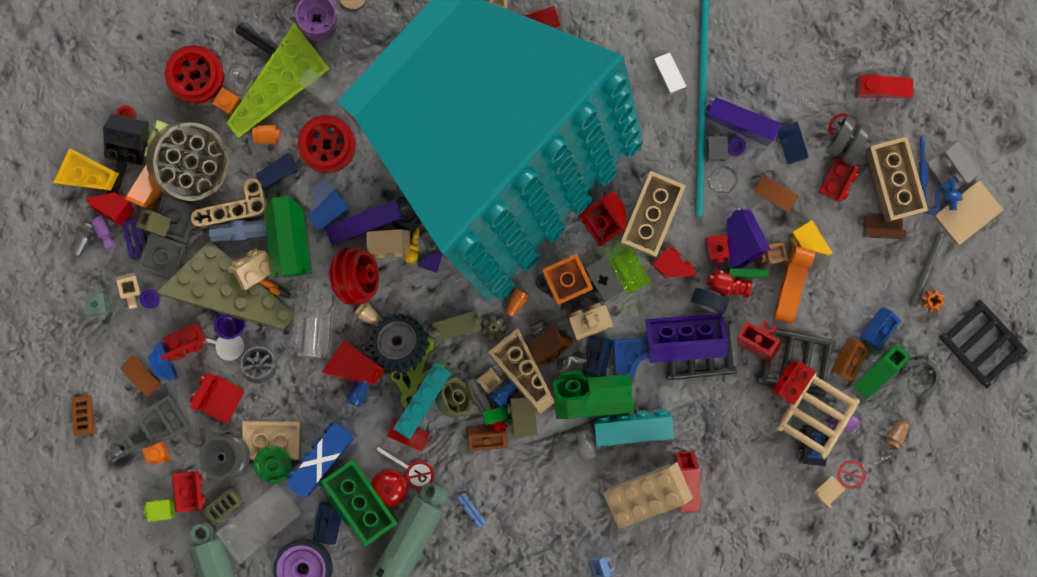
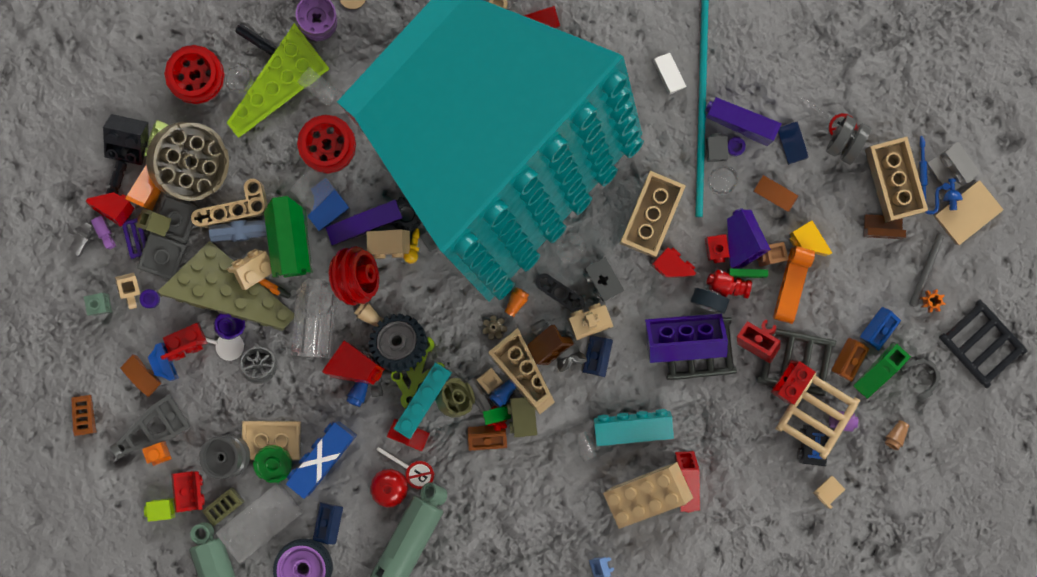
(84, 172): yellow wing -> none
(126, 111): red tile -> none
(216, 397): red bracket -> none
(226, 101): orange brick -> none
(266, 134): orange brick -> none
(276, 171): dark blue slope -> none
(357, 503): green brick -> none
(431, 262): dark purple tile -> none
(455, 326): olive brick -> none
(471, 510): medium blue axle -> none
(567, 279): orange brick -> none
(592, 396): green brick -> none
(605, 218): red slope -> none
(629, 354): blue tile -> none
(630, 271): clear neon green brick -> none
(838, 180): red bracket -> none
(853, 474): clear piece -> none
(883, 87): red slope -> none

